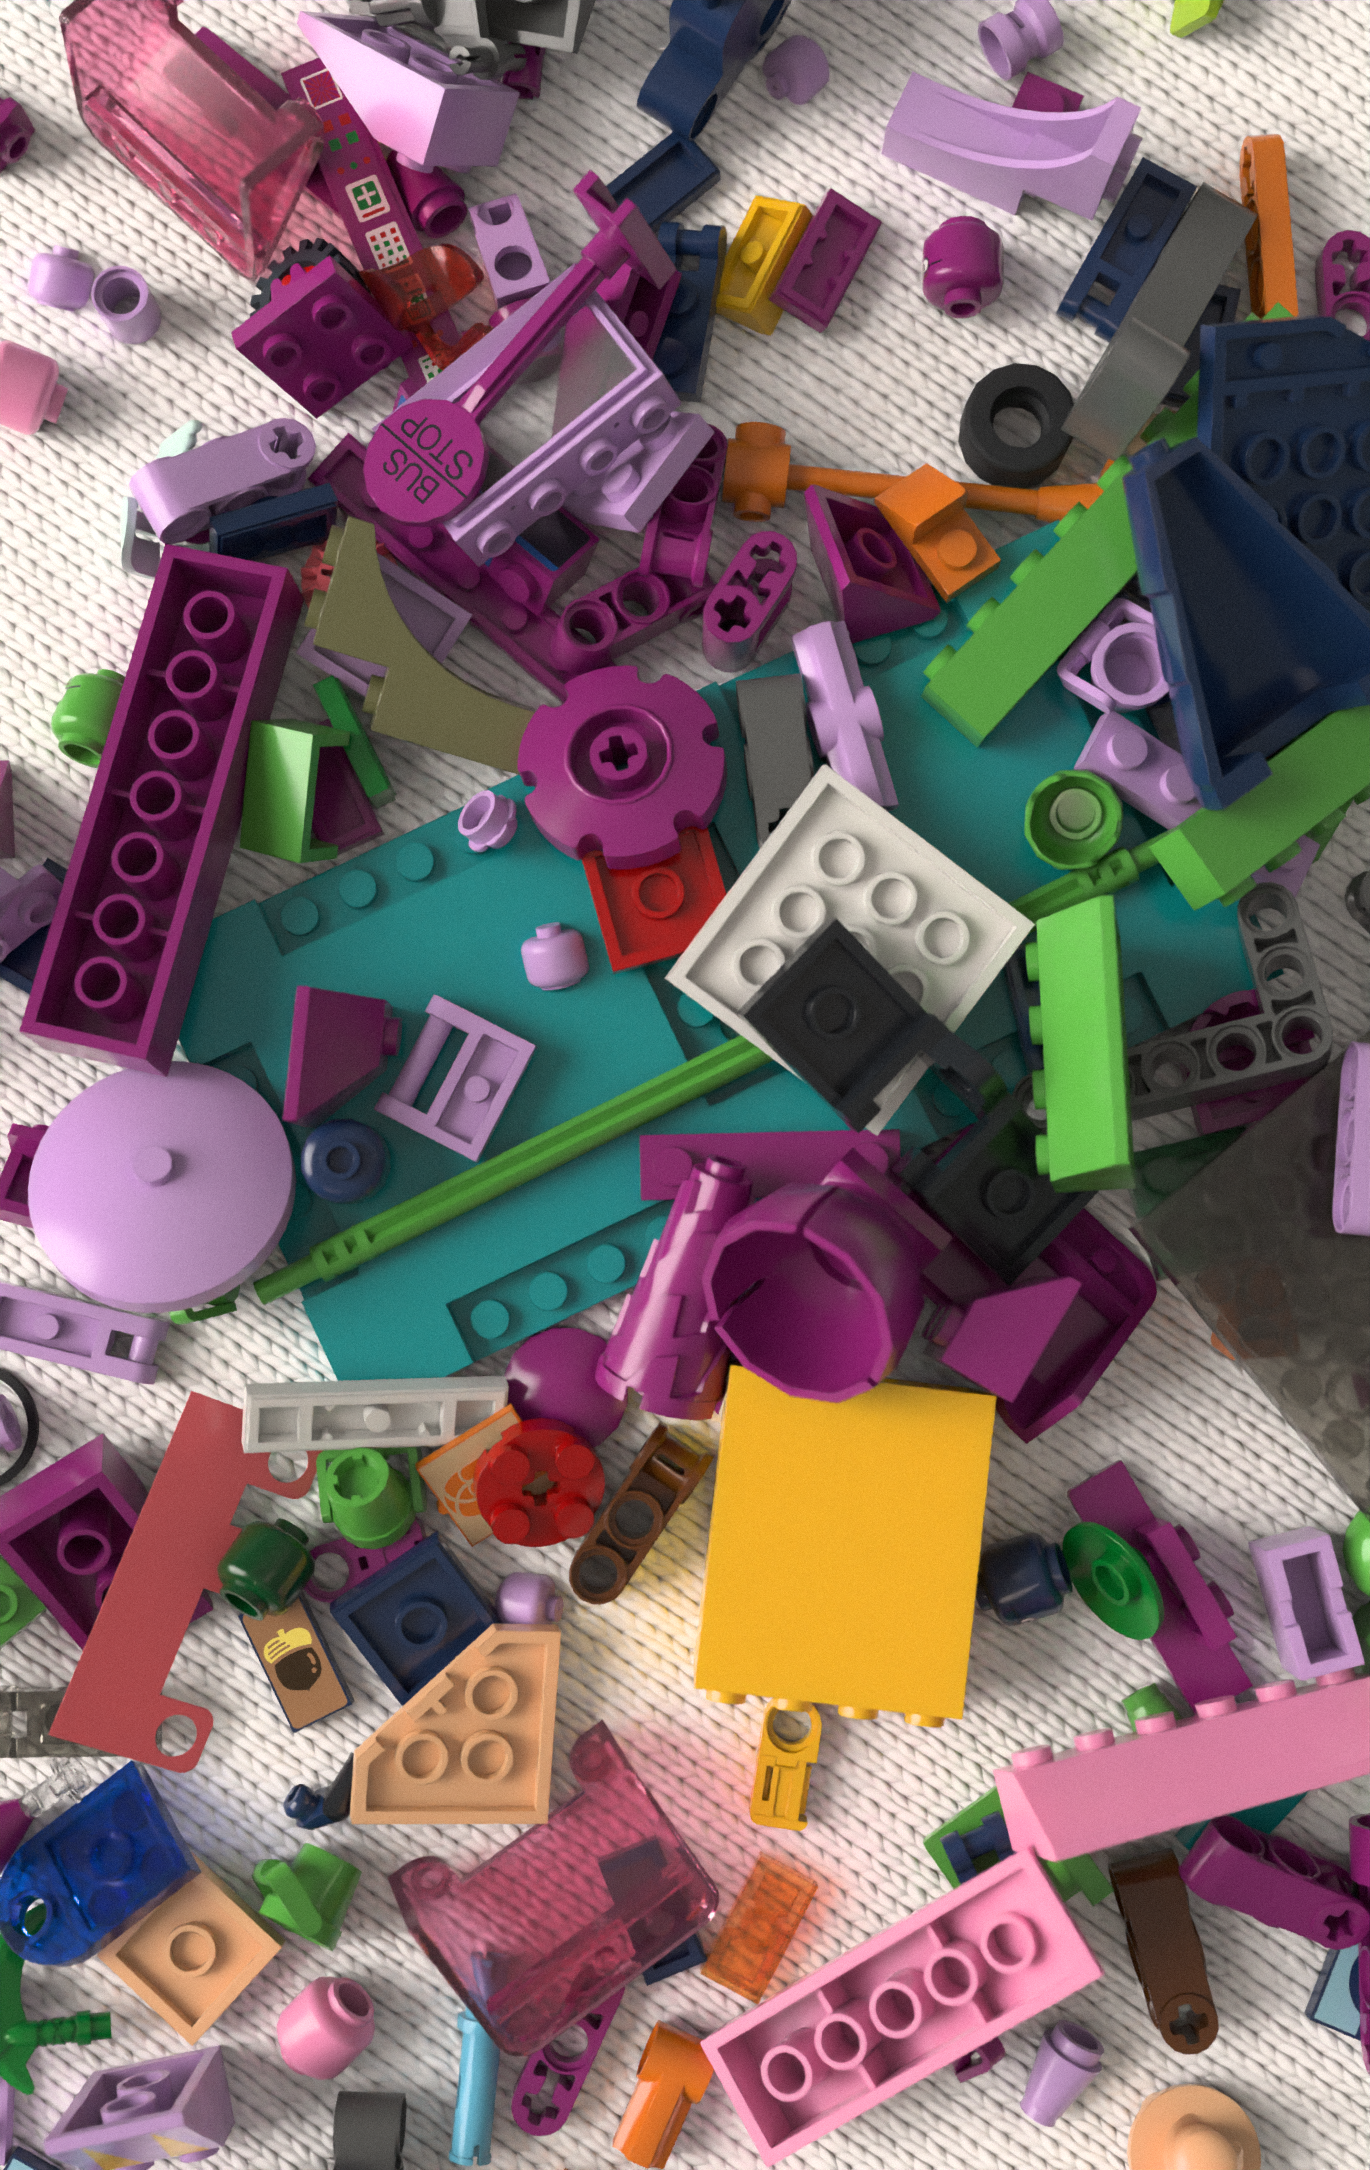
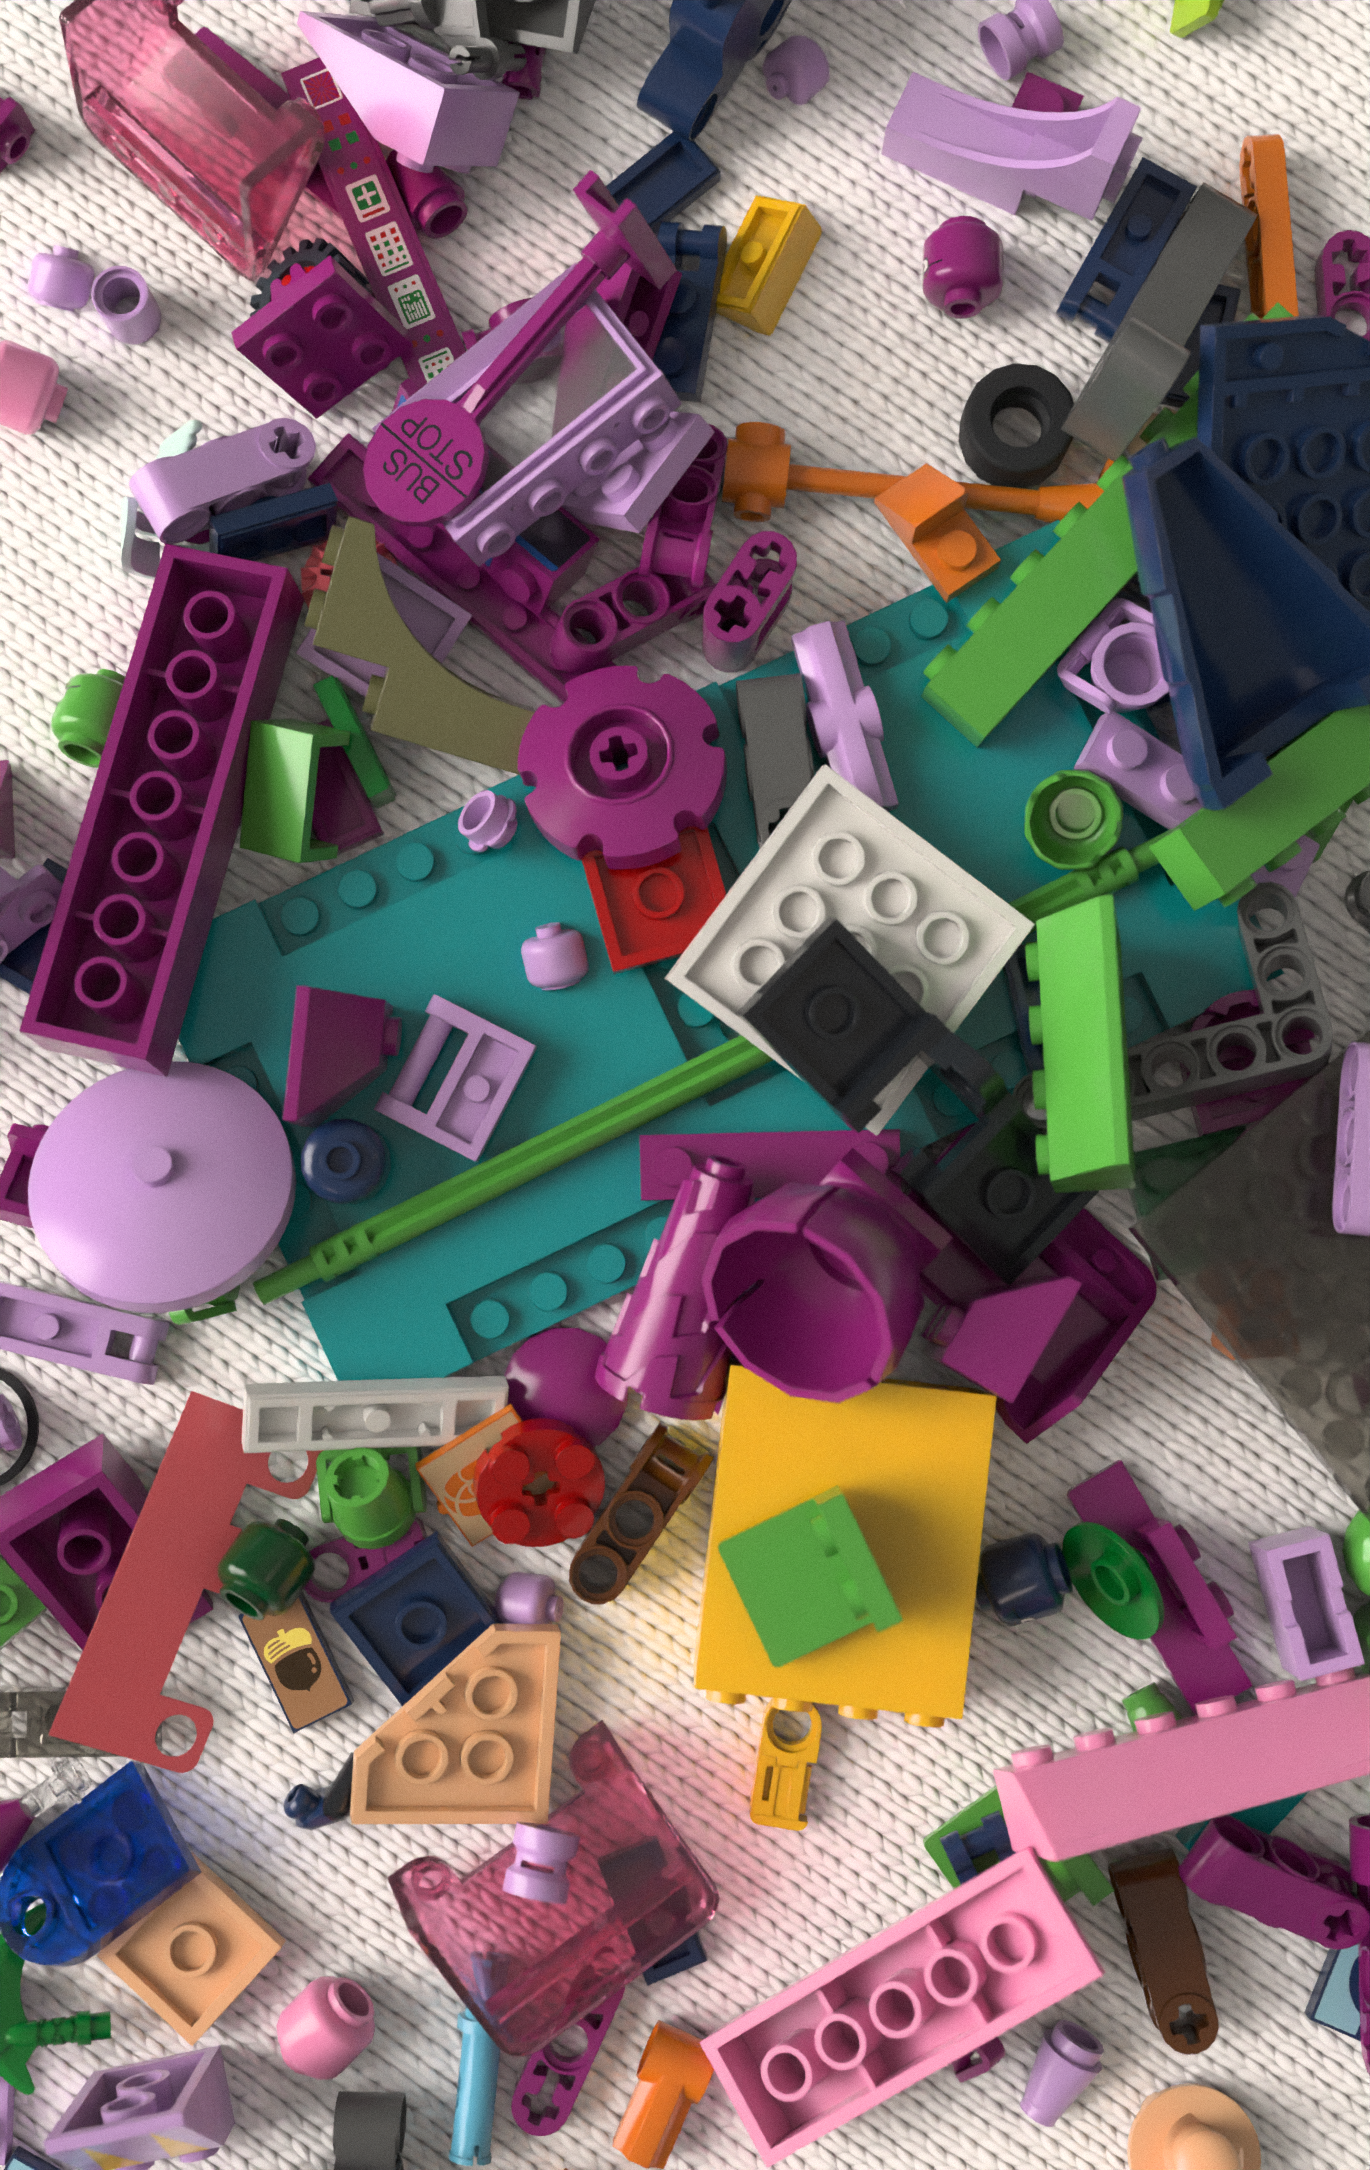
(309, 1894): bright green piece -> none
(439, 269): clear red helmet -> none
(508, 250): lavender leg -> none
(545, 1847): none -> lavender wheel
(759, 1927): clear orange plate -> none
(808, 1577): none -> bright green bracket
(825, 260): magenta plate -> none
(865, 566): magenta slope -> none

